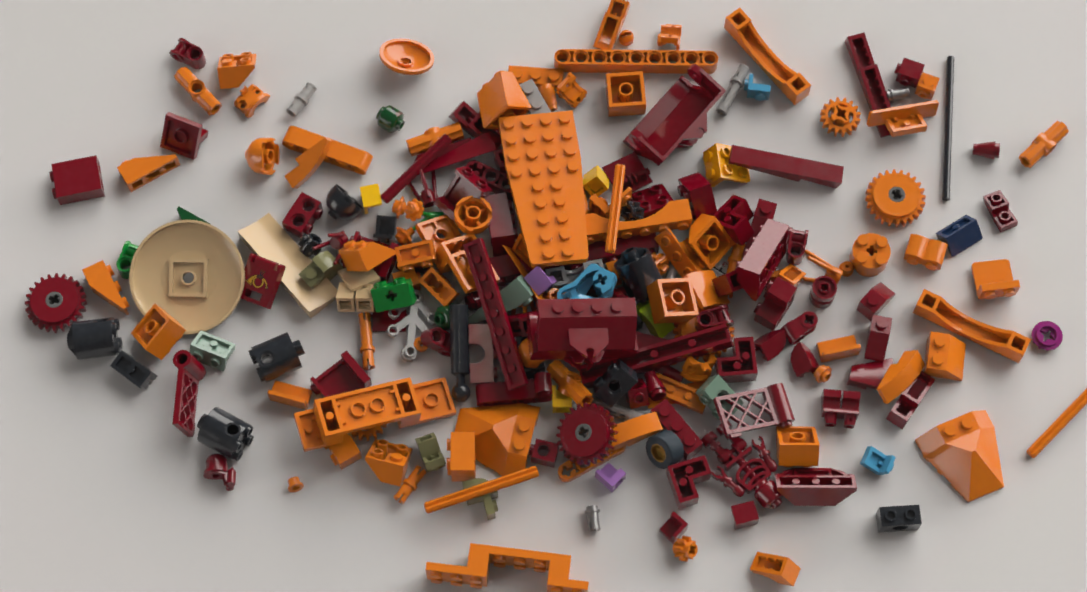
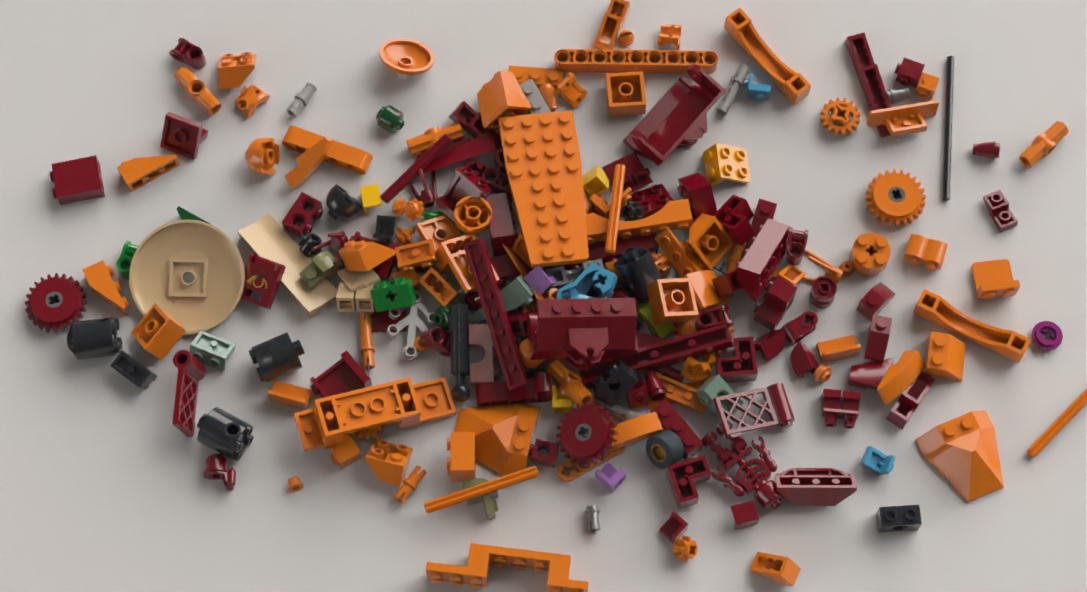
(430, 452): olive brick -> none
(787, 166): dark red slope -> none
(797, 446): orange slope -> none
(960, 234): dark blue panel -> none

